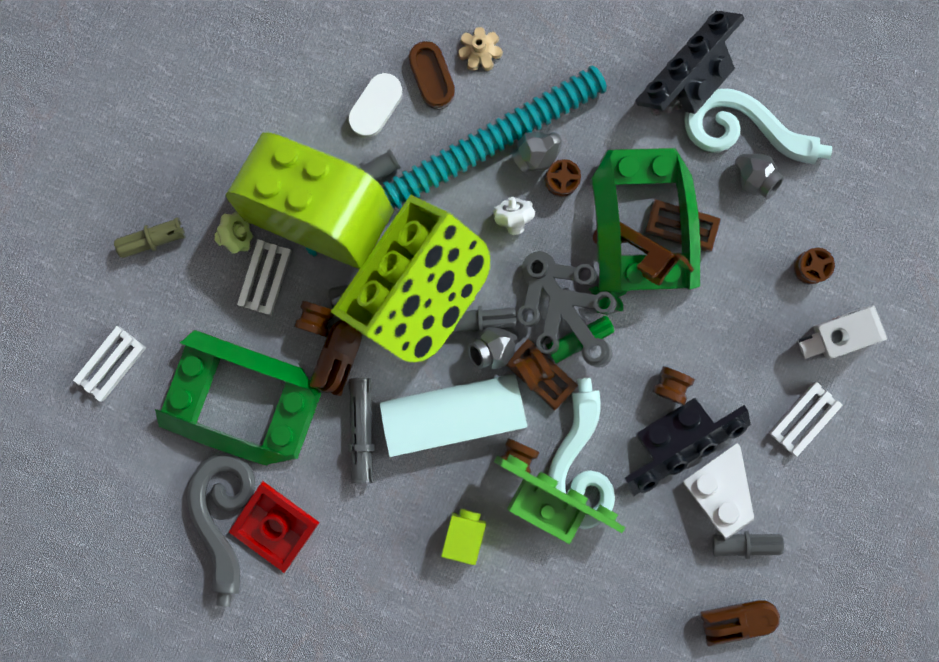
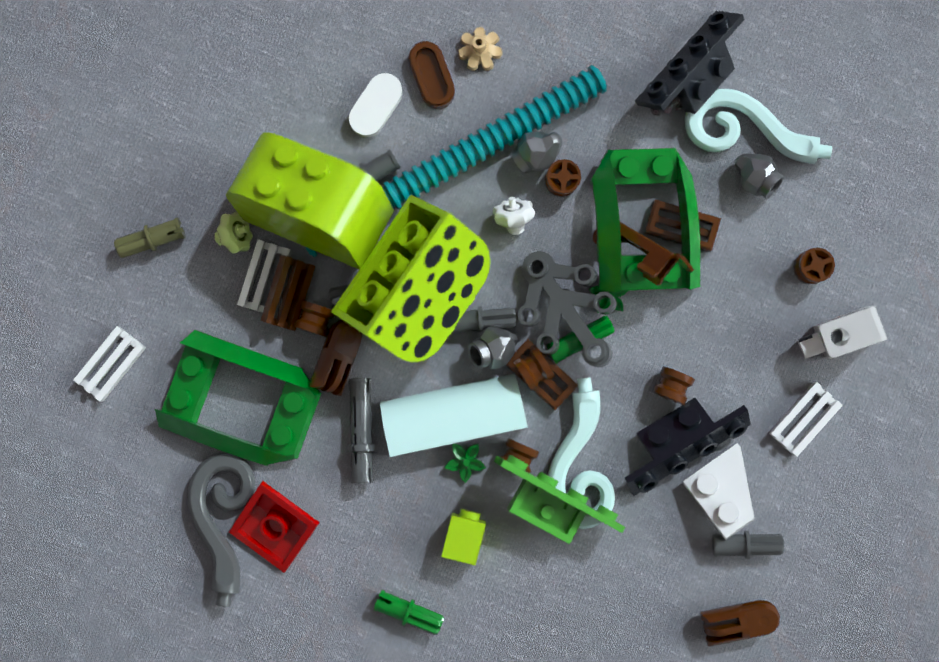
(292, 294): none -> reddish brown tile
(409, 613): none -> green axle
(465, 461): none -> green plant

